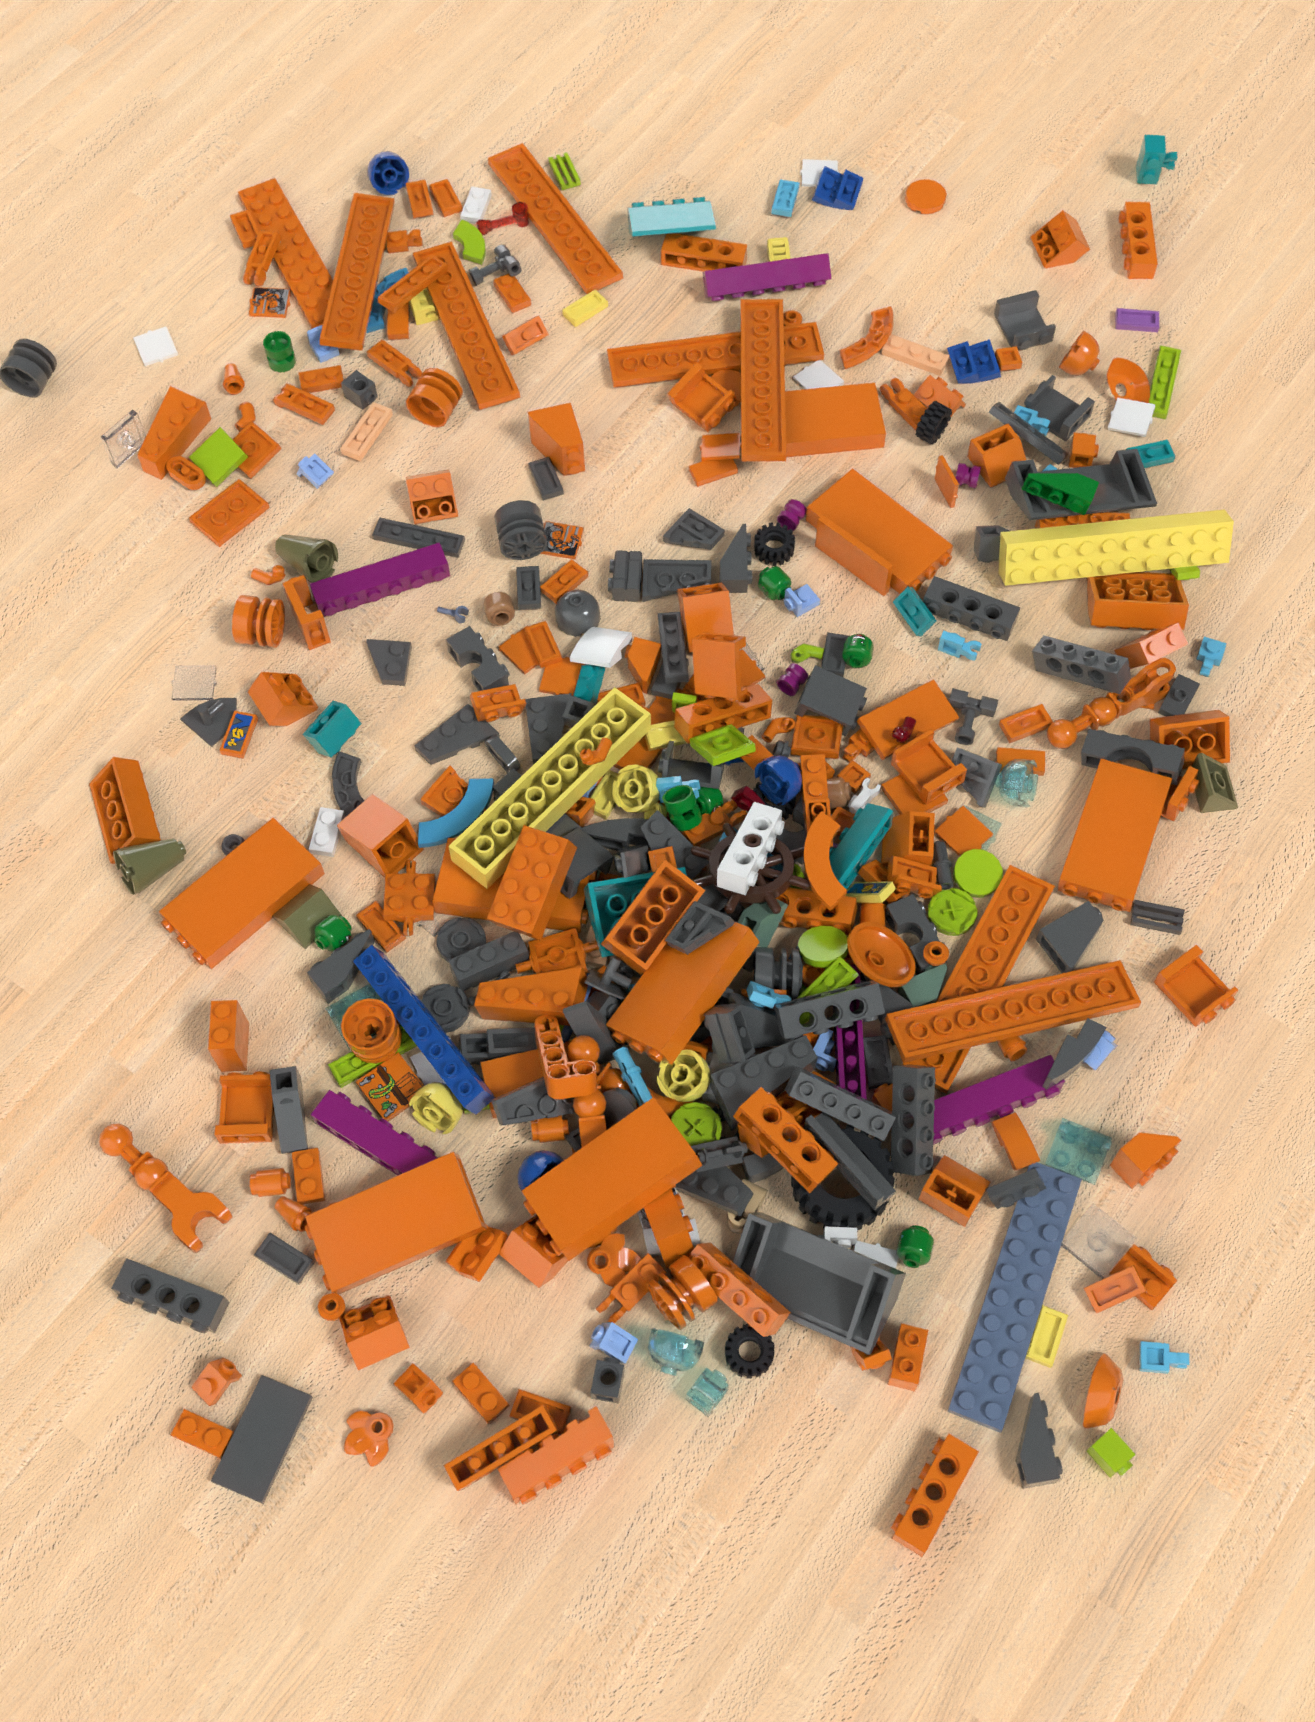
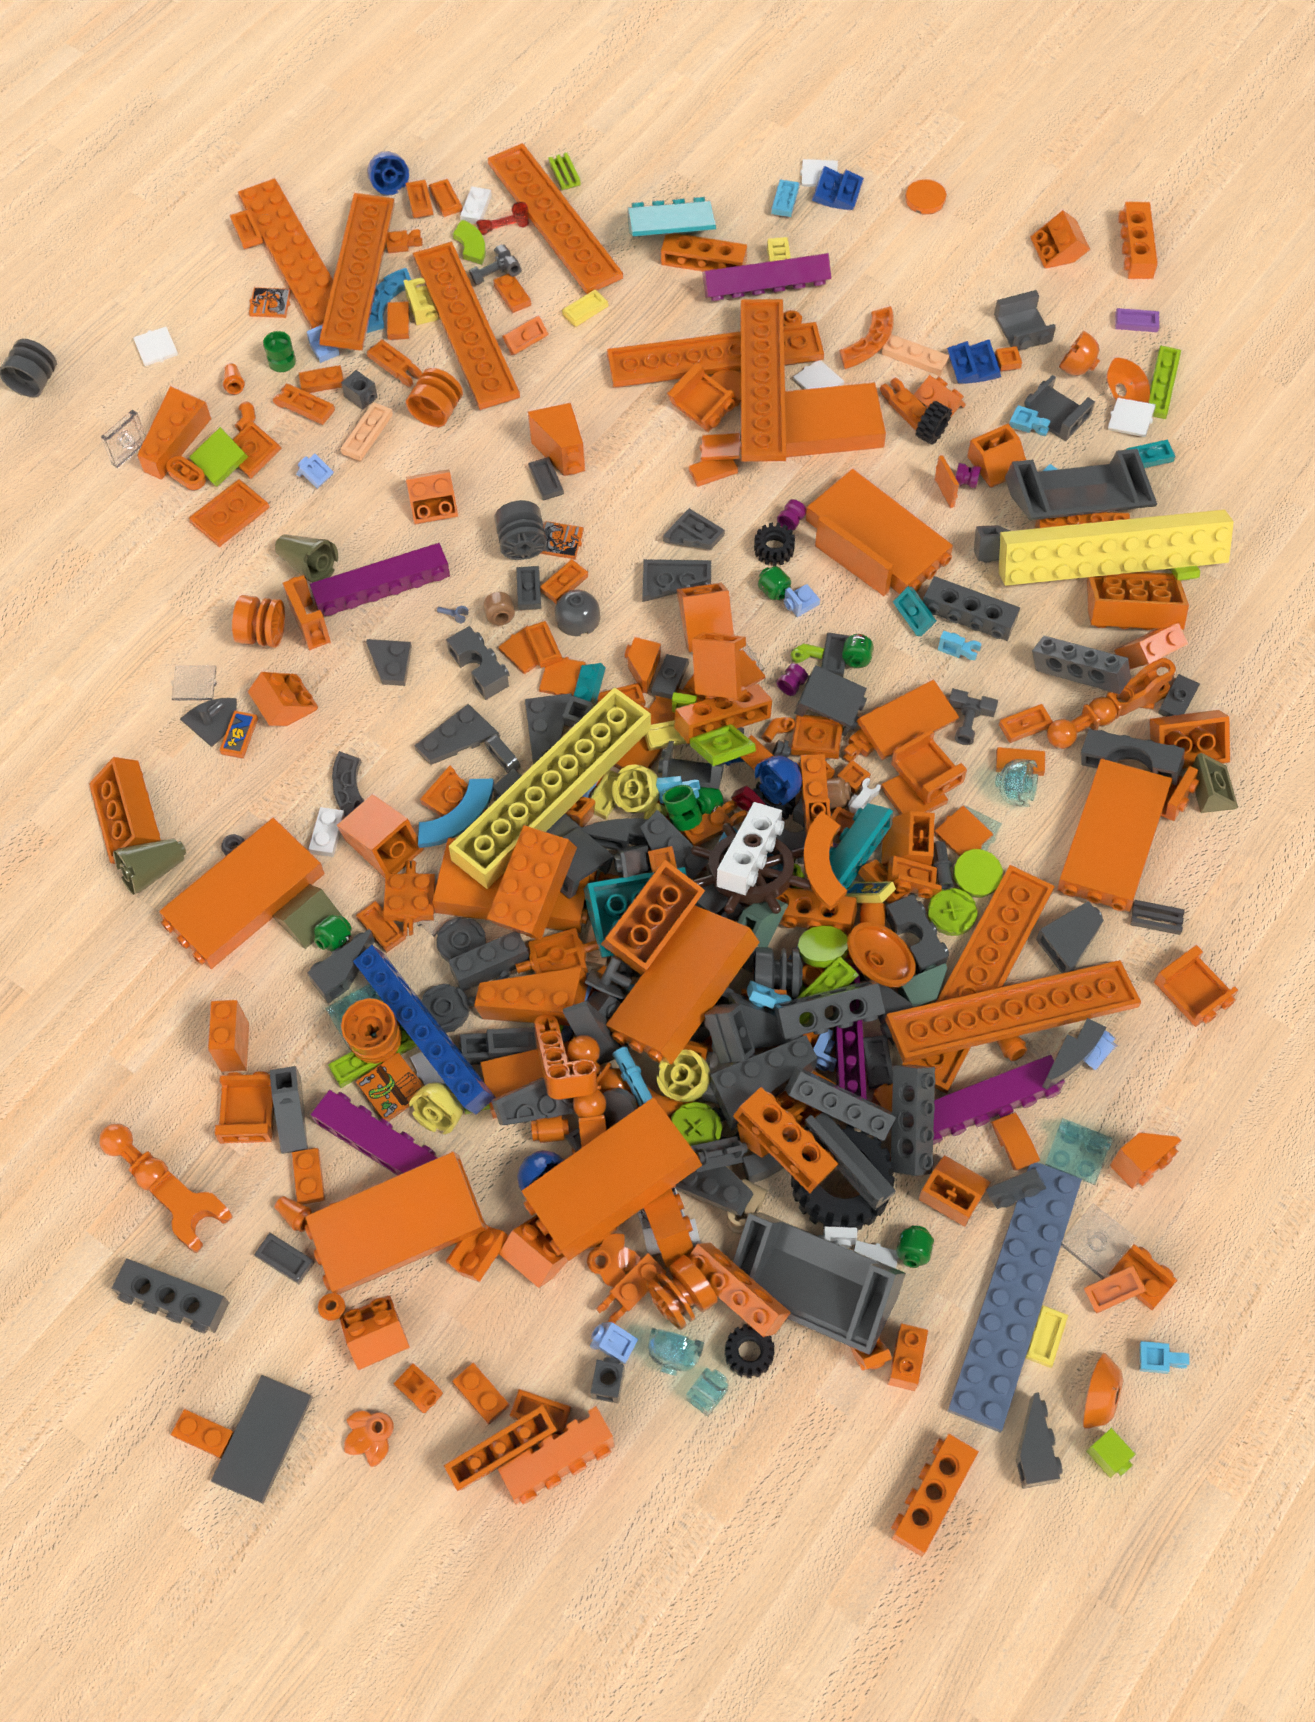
(215, 1380): orange bracket -> none
(261, 257): orange hinge -> none
(270, 1182): orange brick -> none
(276, 575): orange arm -> none
(332, 729): teal brick -> none
(412, 283): orange tile -> none
(417, 536): dark grey tile -> none
(497, 703): orange bracket -> none
(596, 756): orange arm -> none
(600, 647): white slope -> none
(626, 576): dark grey brick -> none
(673, 647): dark grey tile -> none
(697, 928): dark grey wing -> none
(735, 563): dark grey slope -> none
(904, 732): dark red arm -> none
(936, 960): orange plate -> none
(980, 774): dark grey wing -> none
(1028, 433): dark grey tile -> none
(1065, 489): green slope -> none
(1082, 450): orange brick -> none
(1153, 158): teal brick -> none
(1211, 654): medium azure plate -> none

